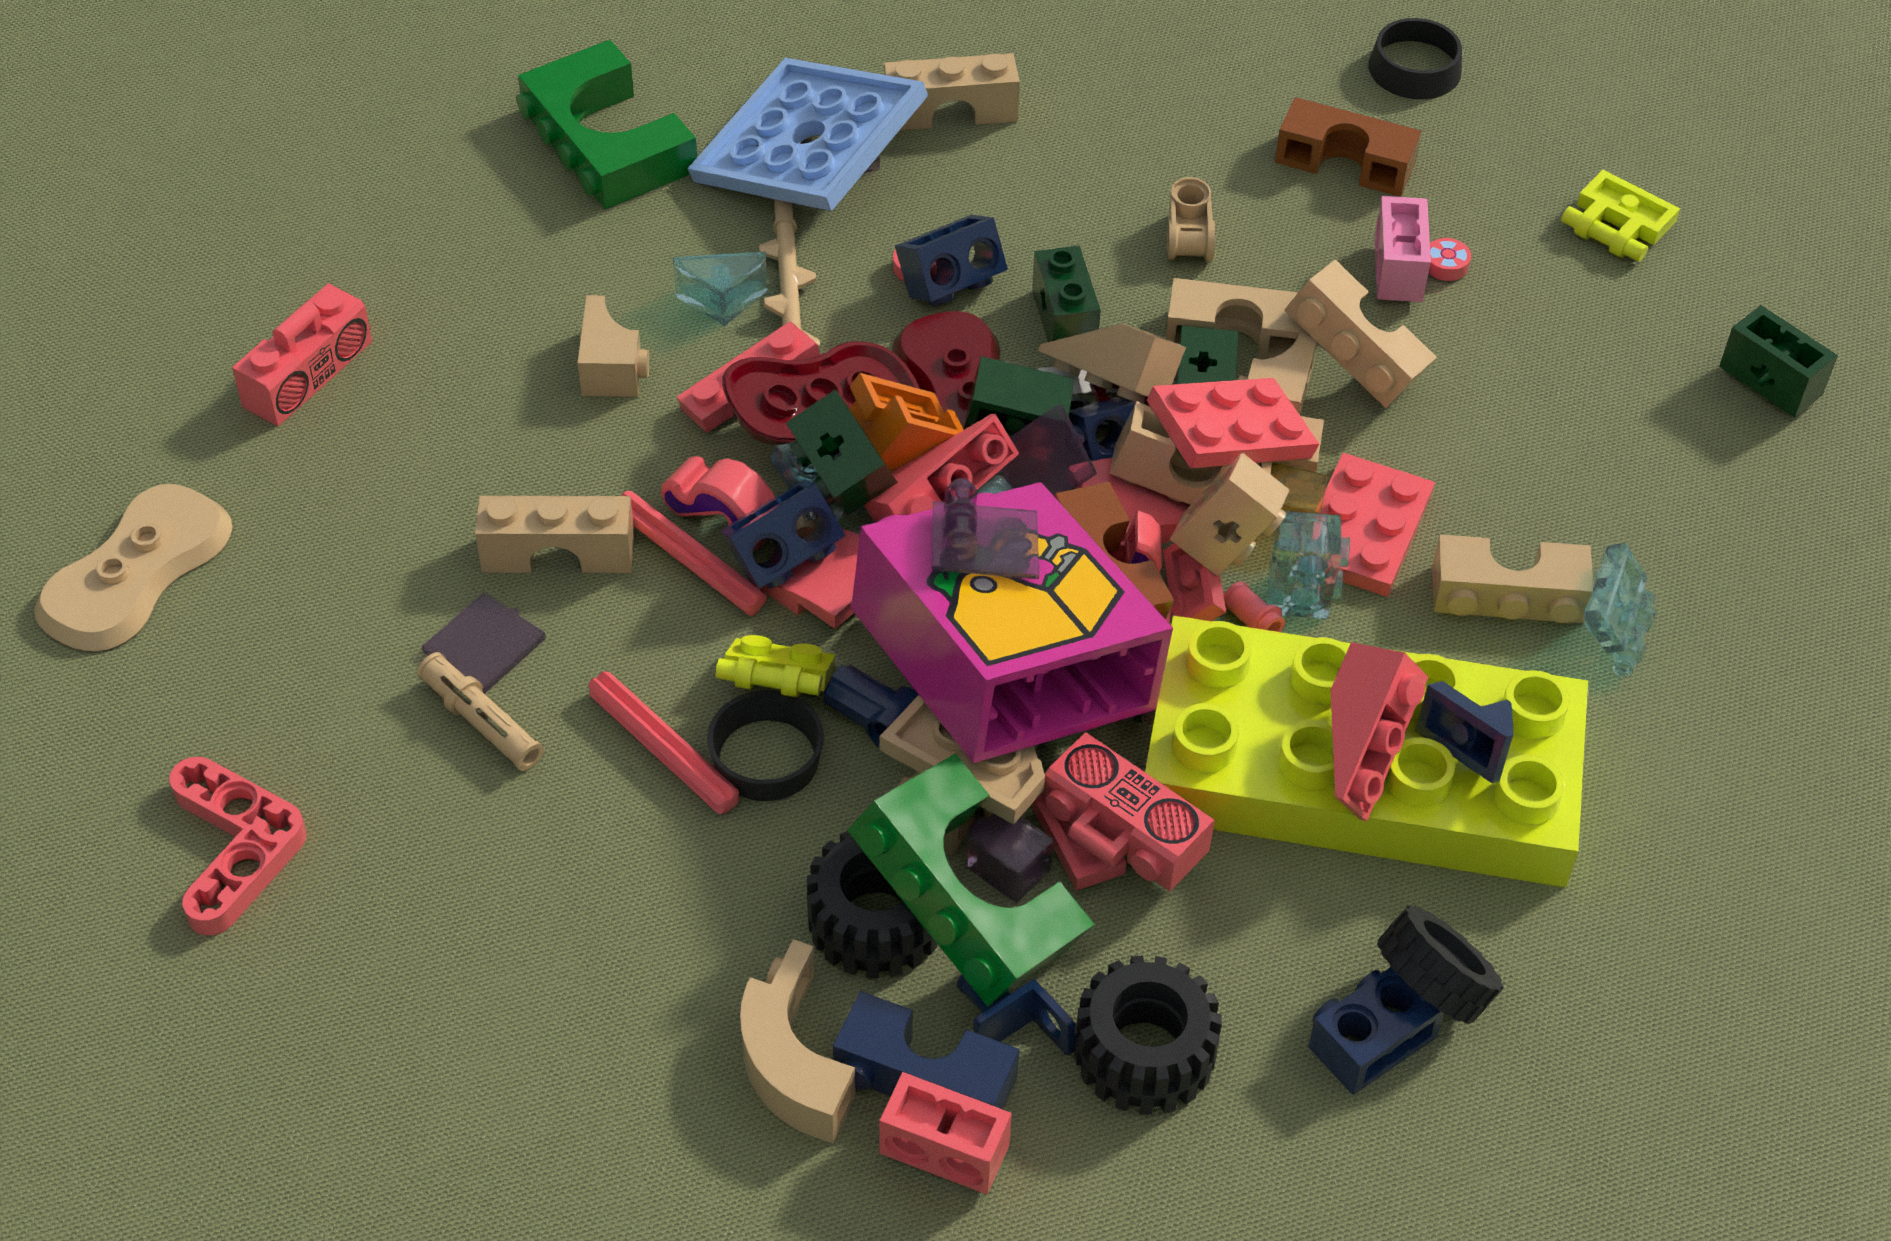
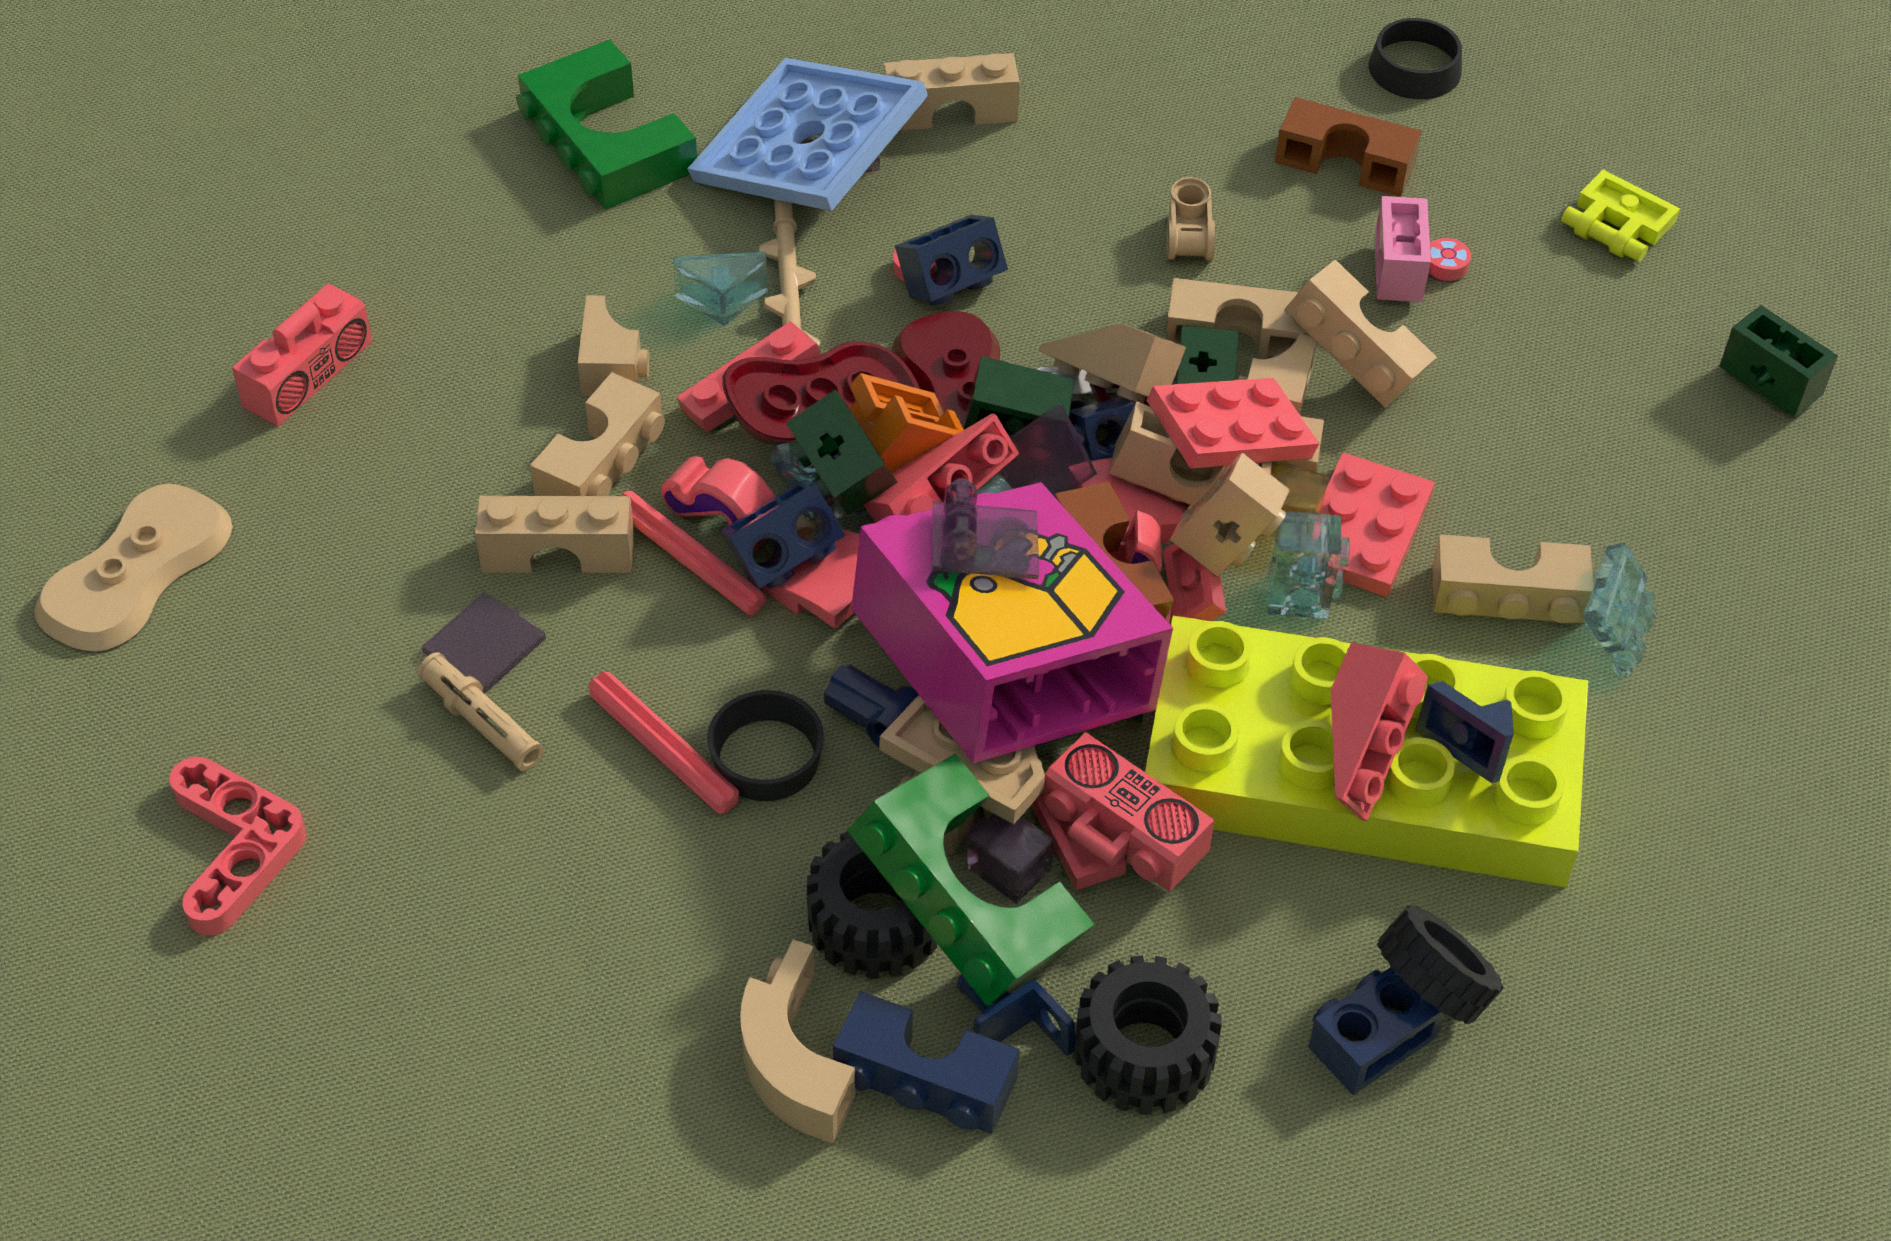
(622, 420): none -> tan arch
(792, 669): neon yellow plate -> none
(944, 1133): coral brick -> none
(1064, 293): dark green brick -> none
(1252, 609): coral pin -> none

